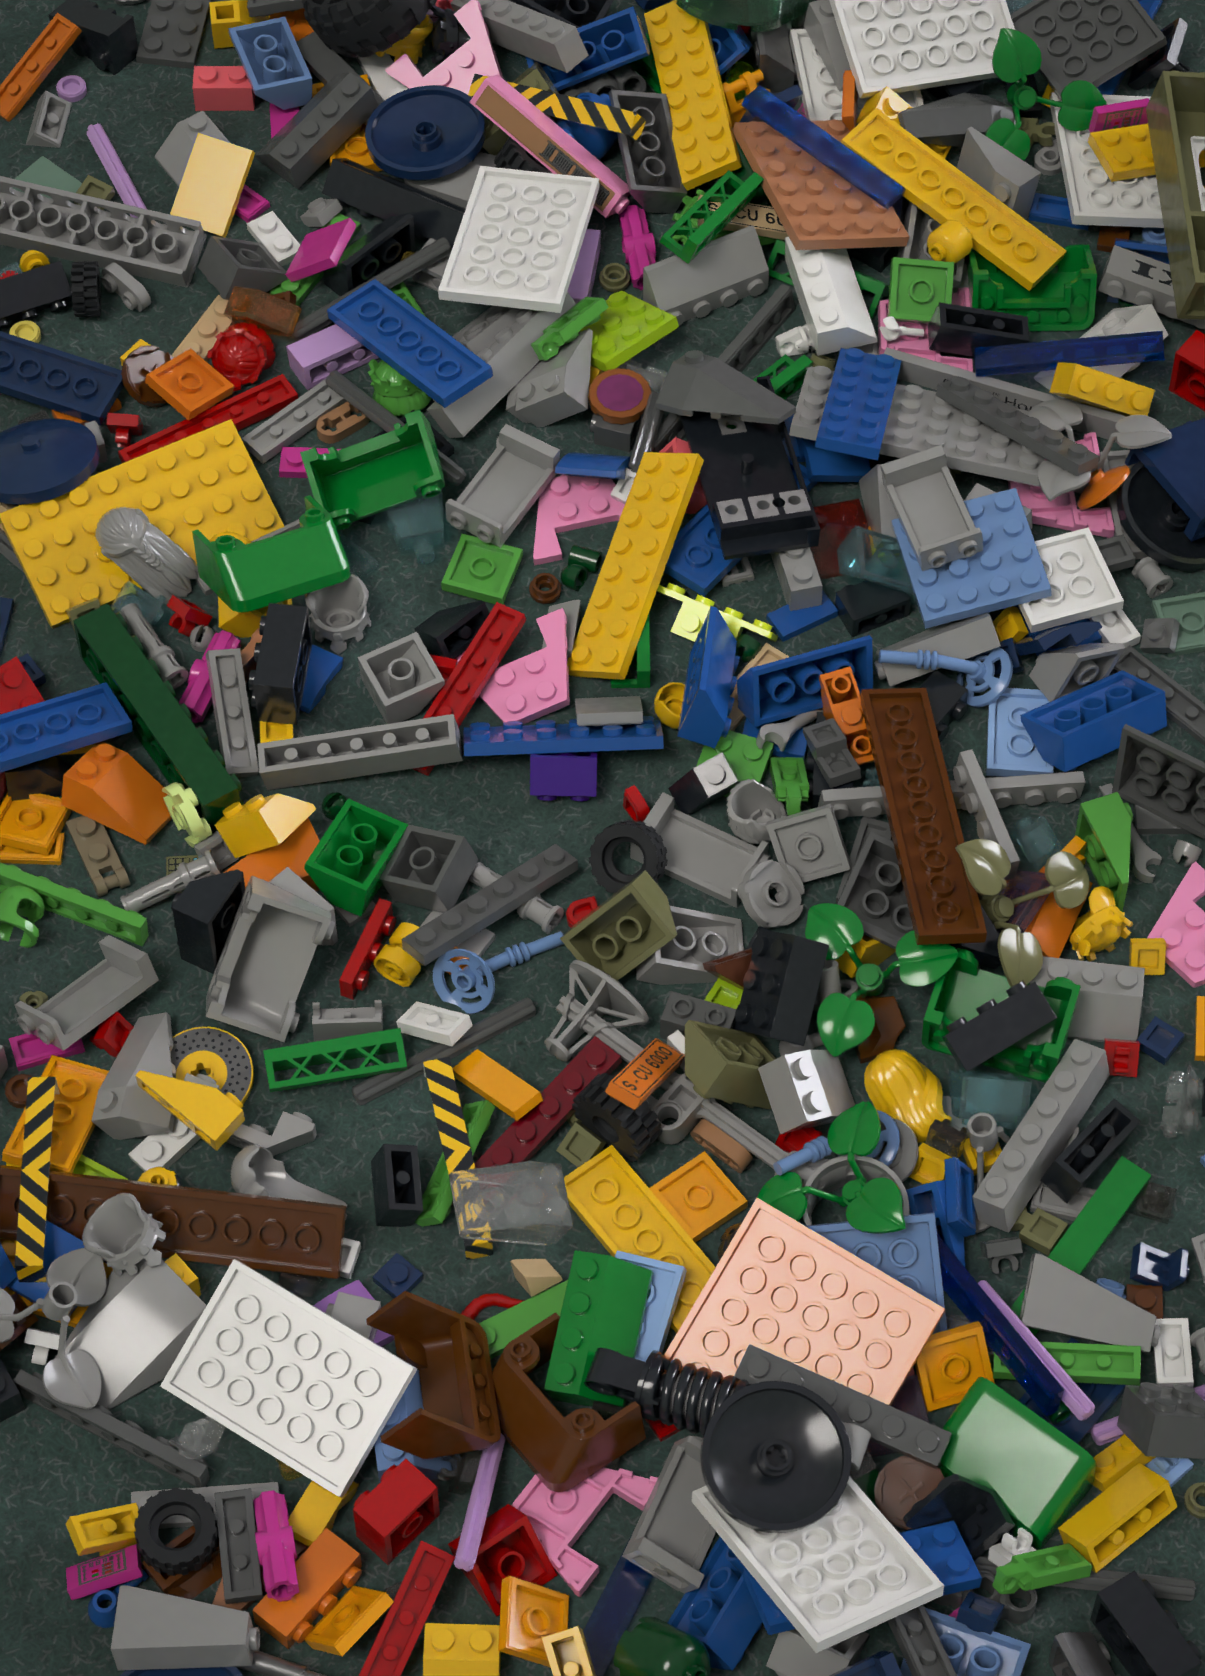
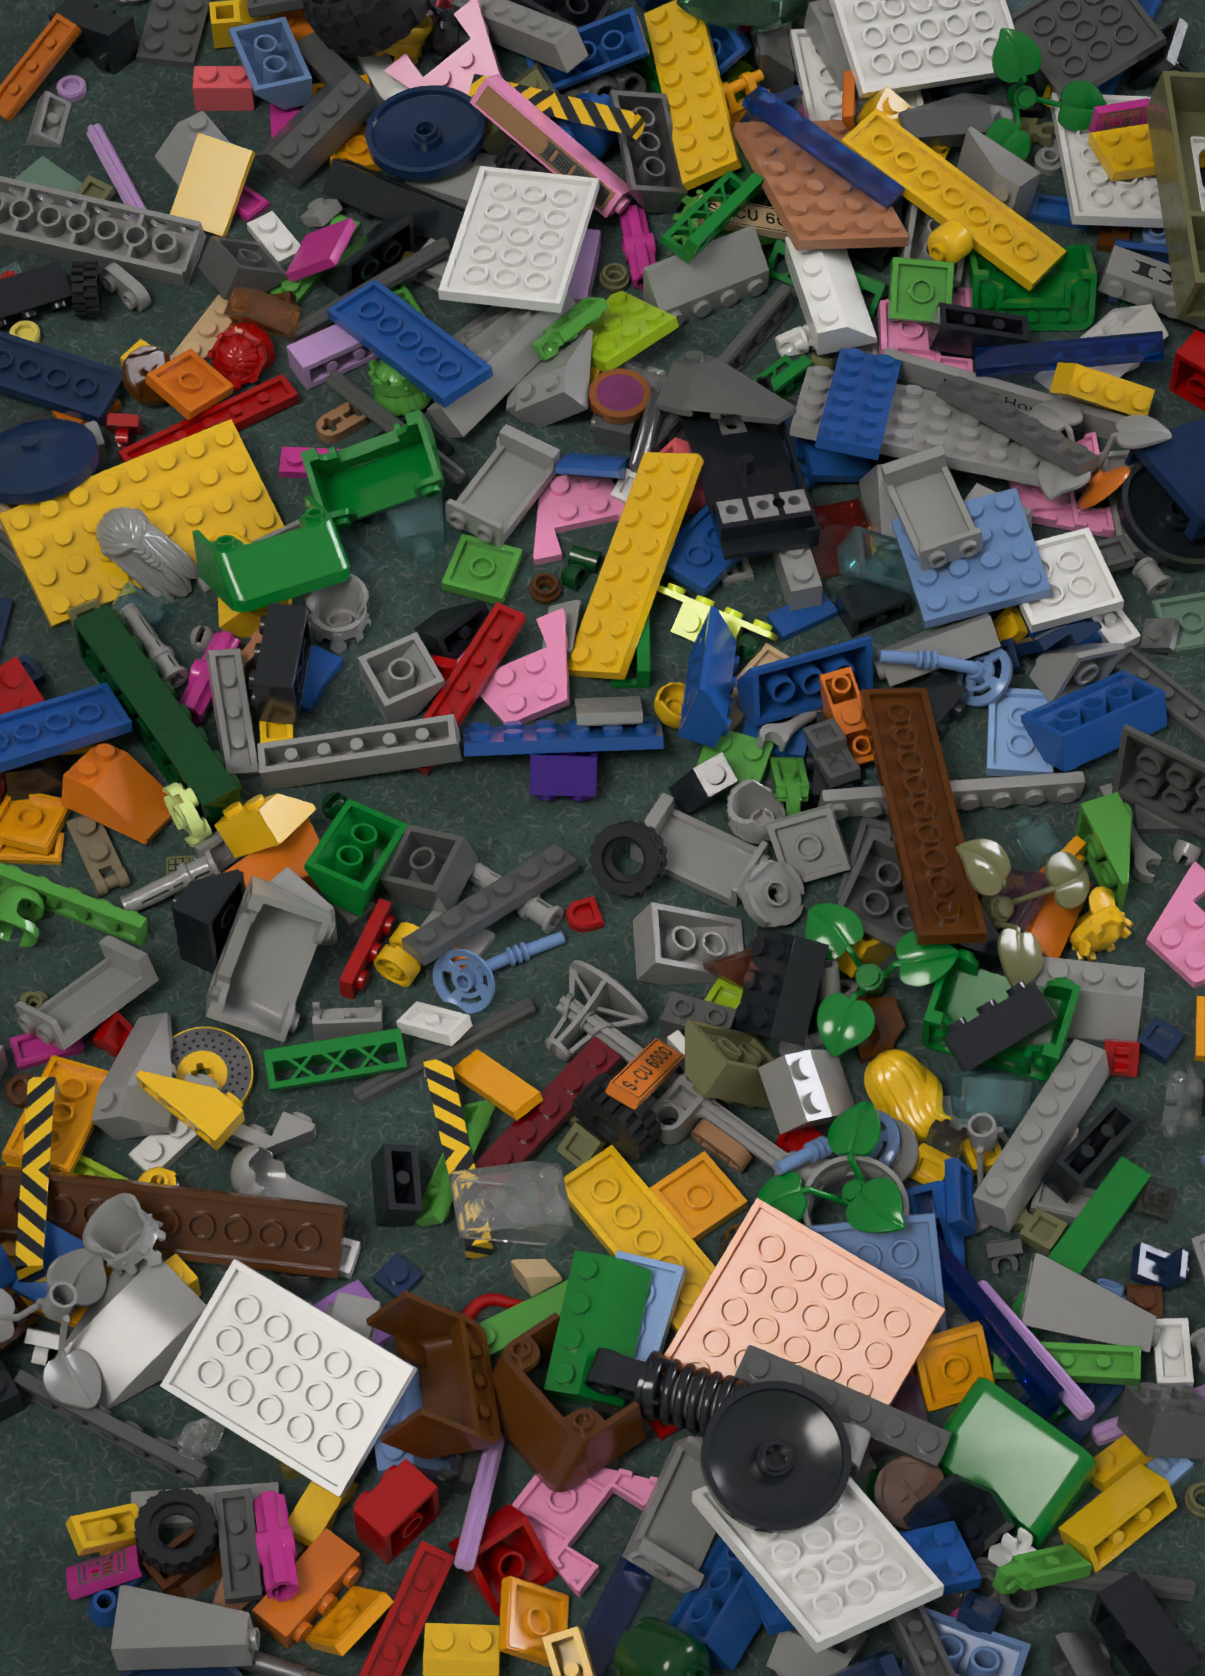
(31, 259): yellow plate -> none
(187, 615): red tile -> none
(291, 422): light grey plate -> none
(623, 928): olive slope -> none
(635, 804): red tile -> none
(893, 330): white hand -> none
(982, 804): light grey plate -> none
(1148, 954): yellow plate -> none

